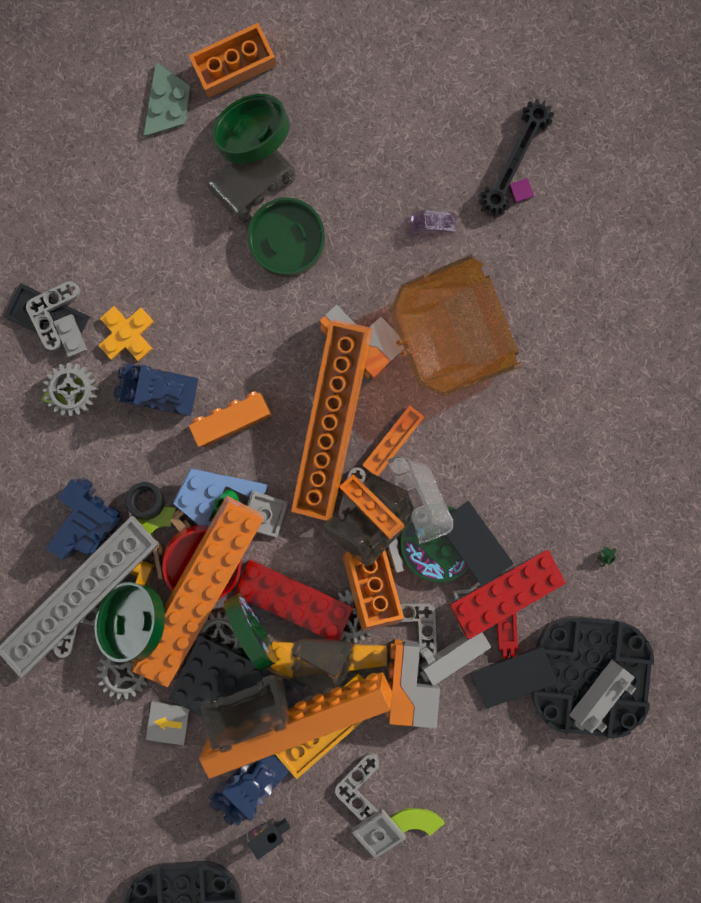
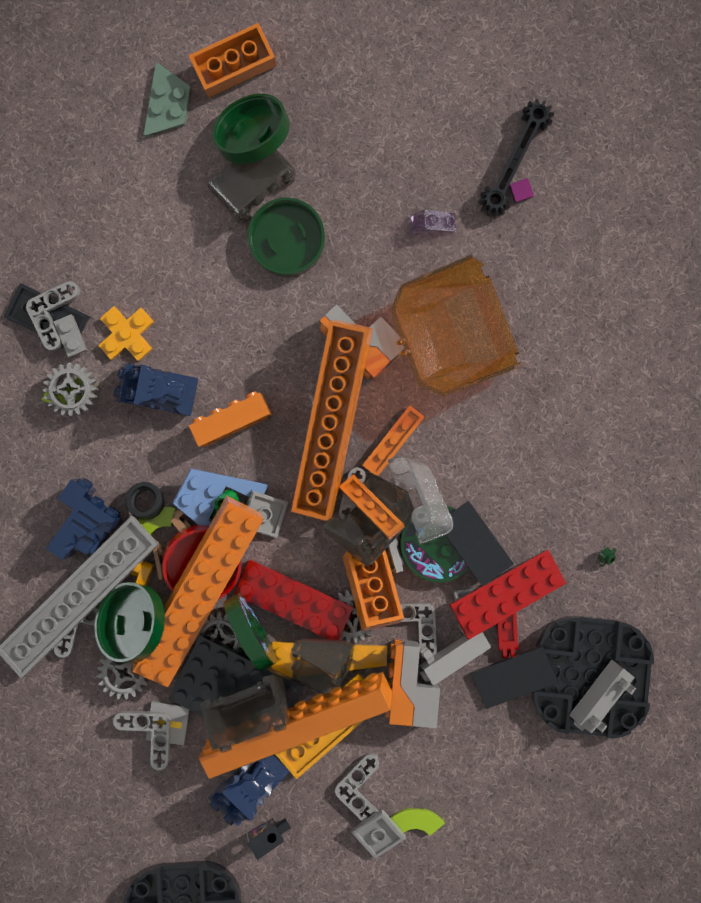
(156, 730): none -> light grey beam

